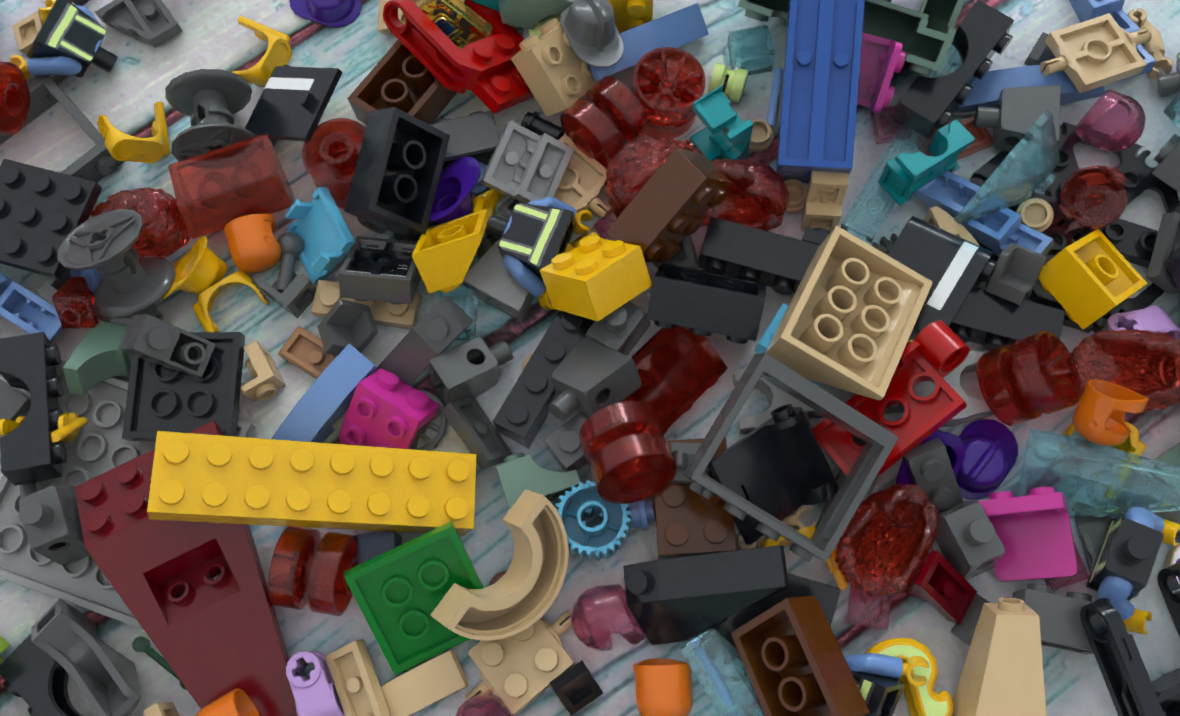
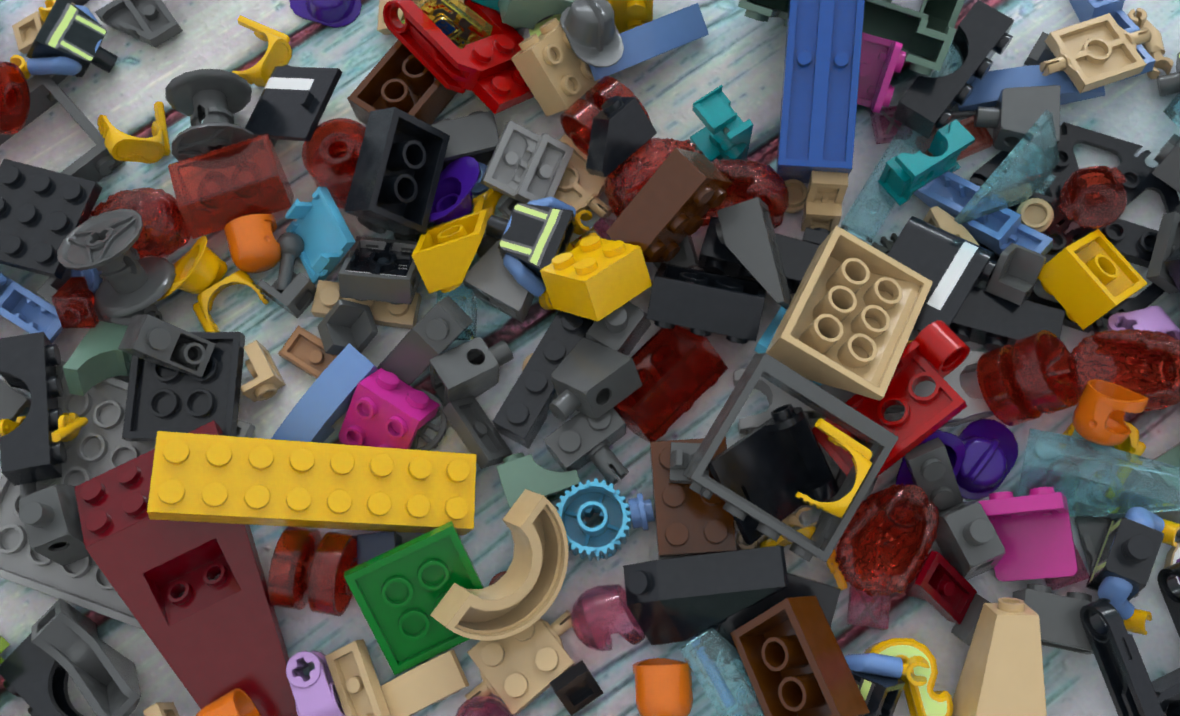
(142, 644): clear green hinge -> none
(538, 125): black pin -> none
(617, 134): none -> black slope
(627, 452): clear red wheel -> none
(667, 86): clear red wheel -> none
(731, 80): yellowish green wheel -> none
(750, 50): clear light blue brick -> none
(751, 238): none -> dark grey slope
(761, 135): tan plate -> none
(775, 97): light blue piece -> none
(862, 464): none -> yellow helmet
(1112, 122): clear pink helmet -> none

